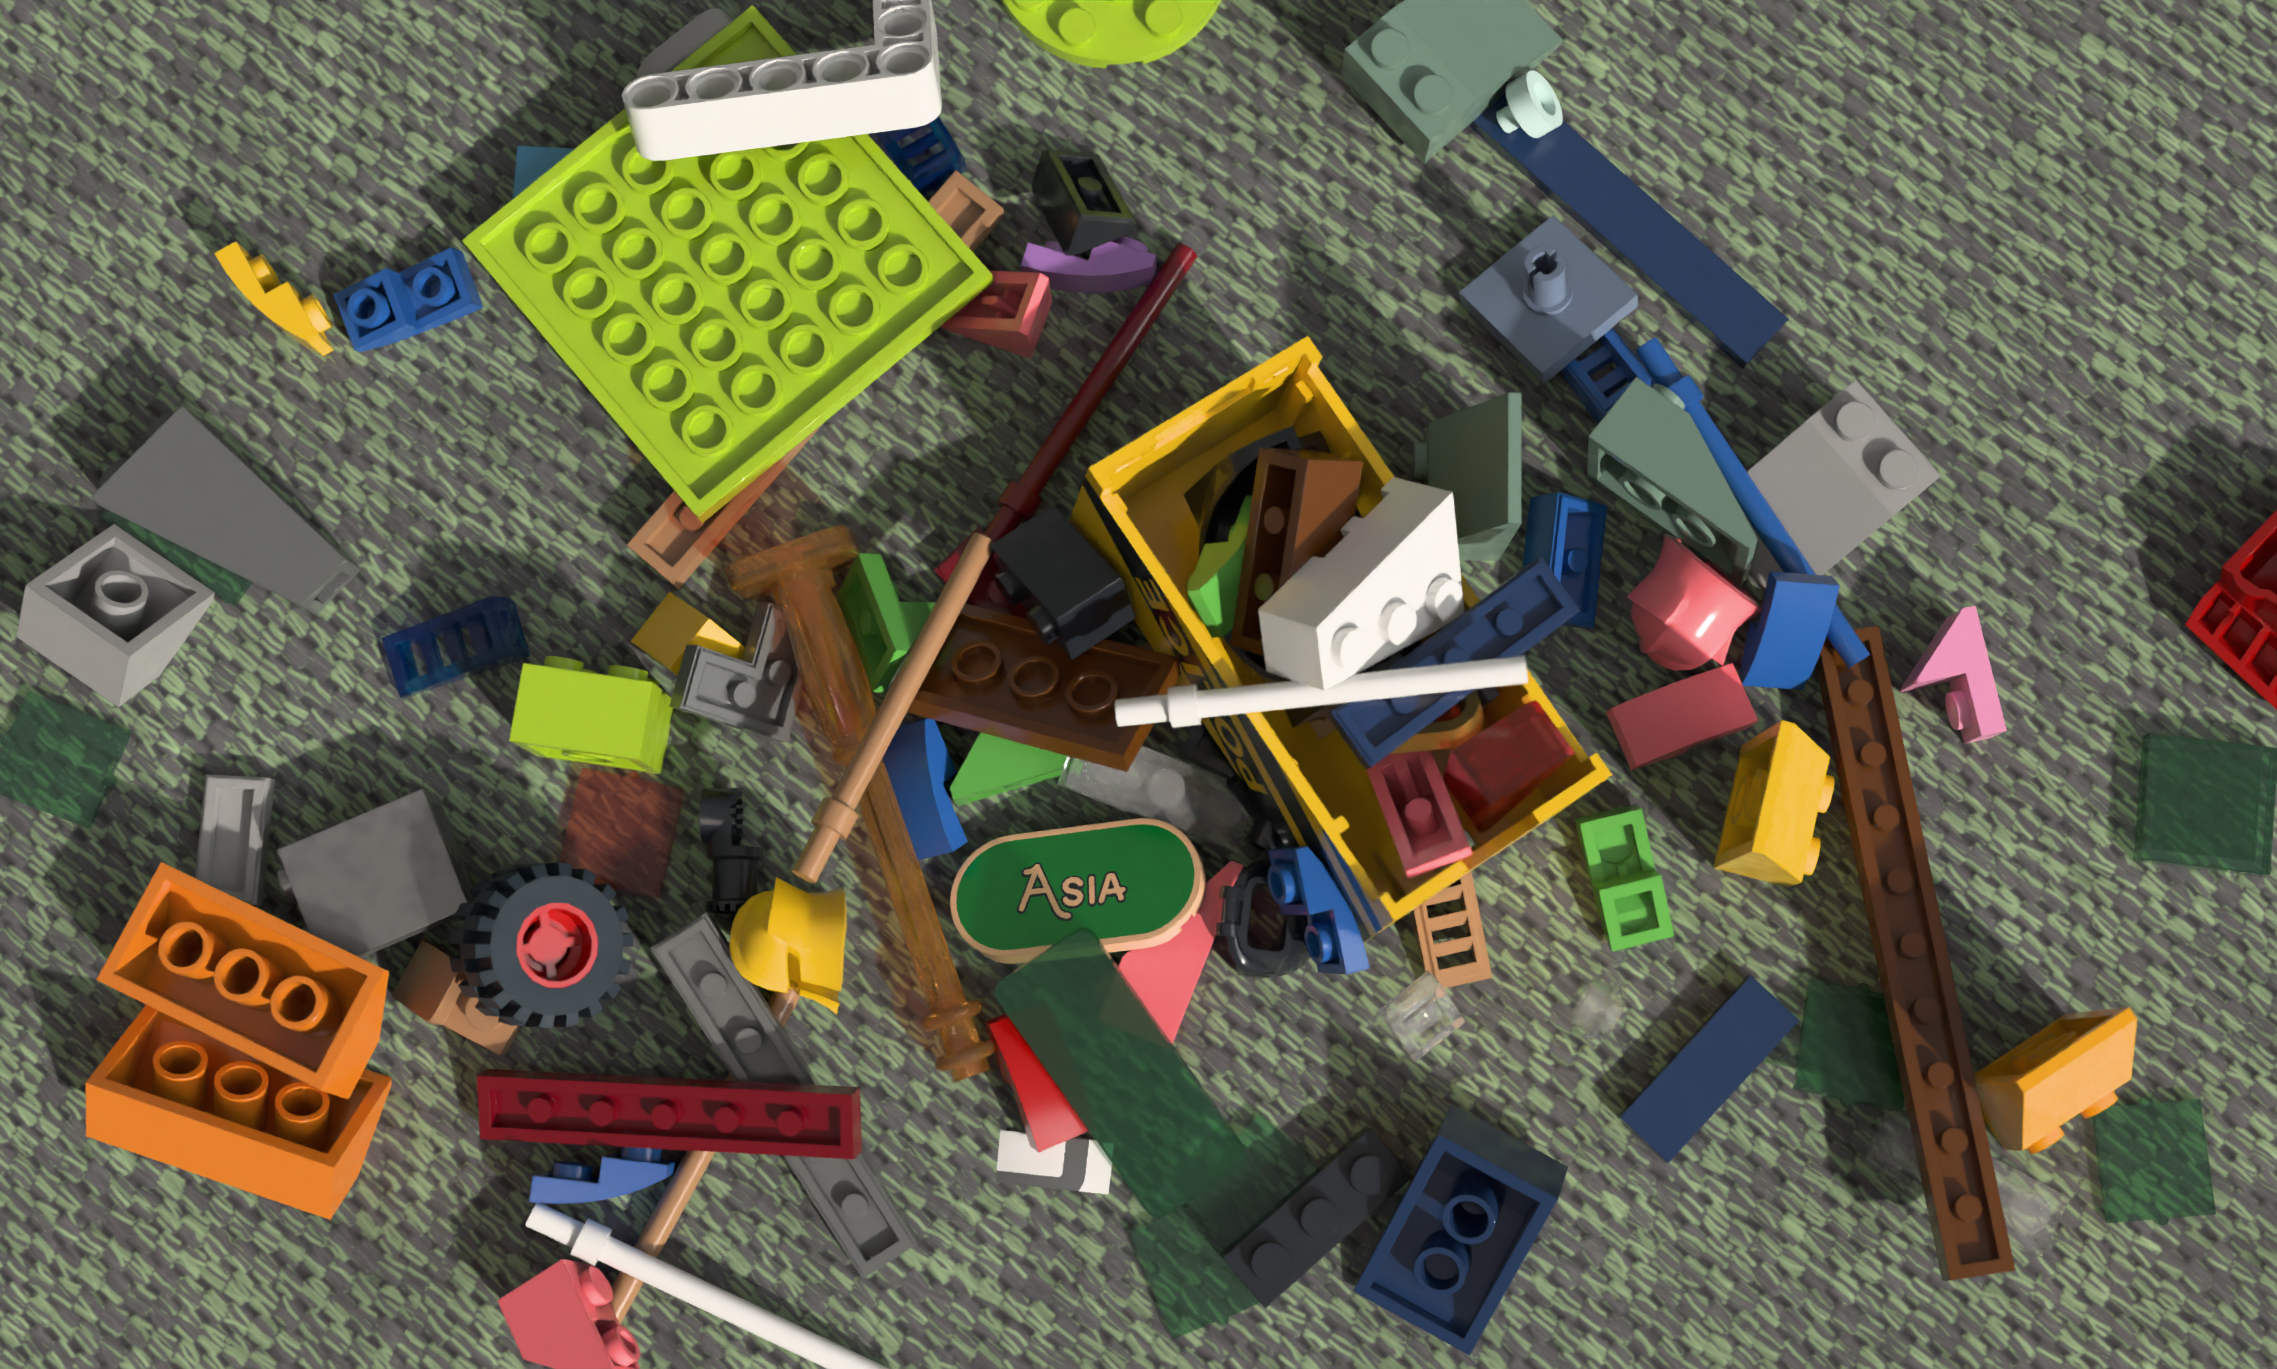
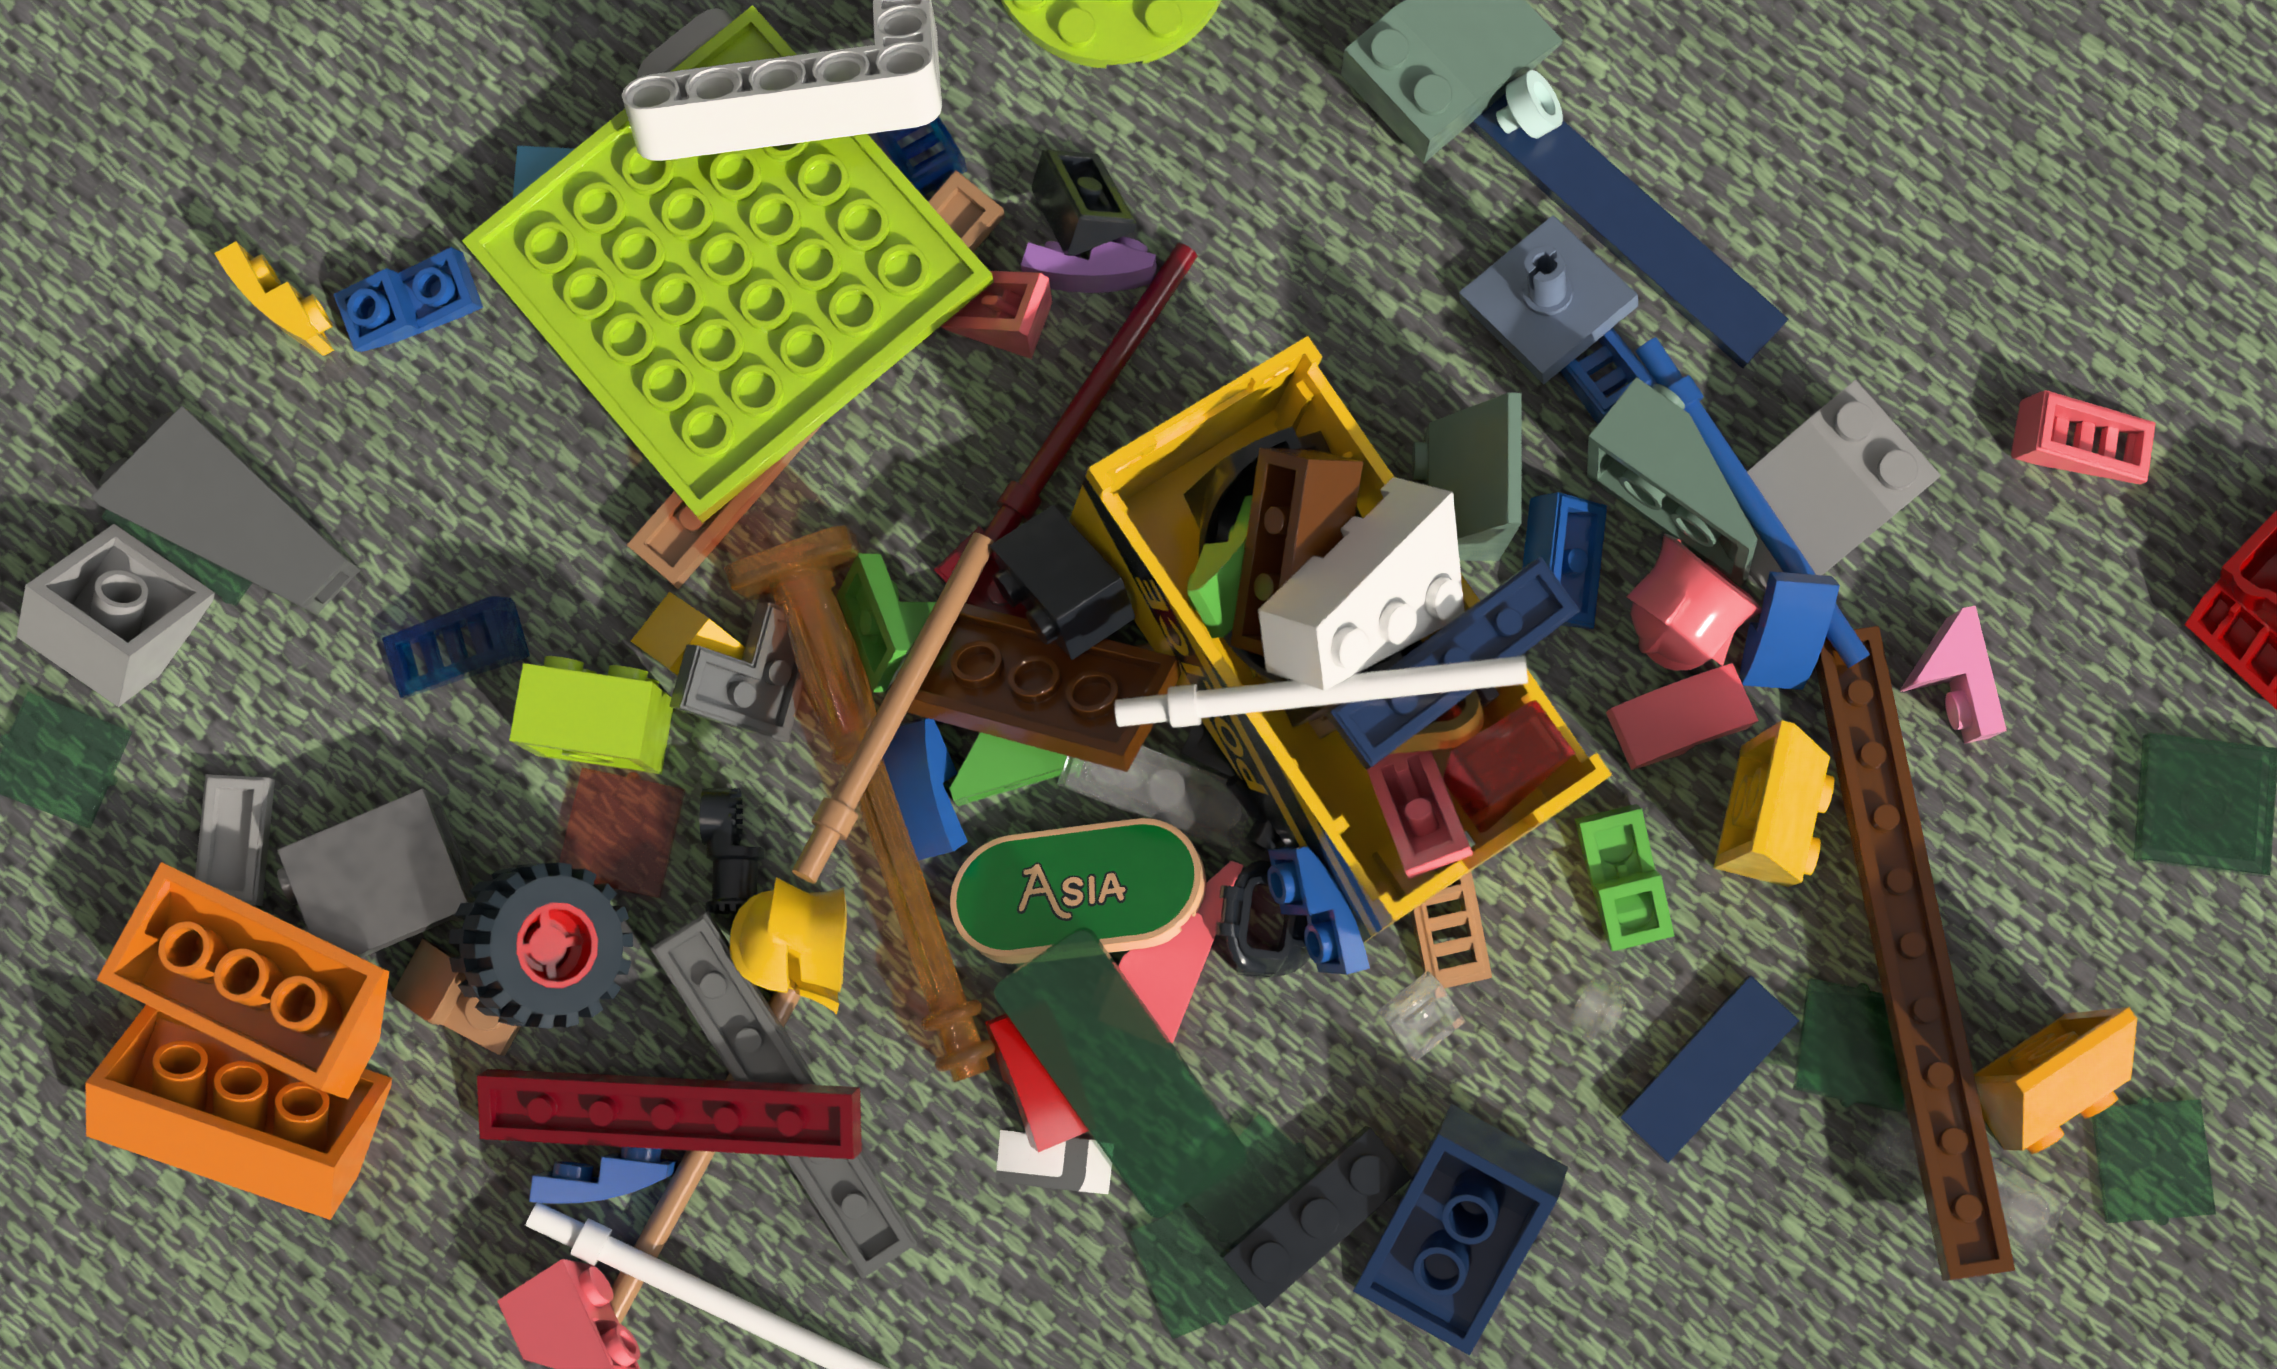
(2043, 434): none -> coral slope

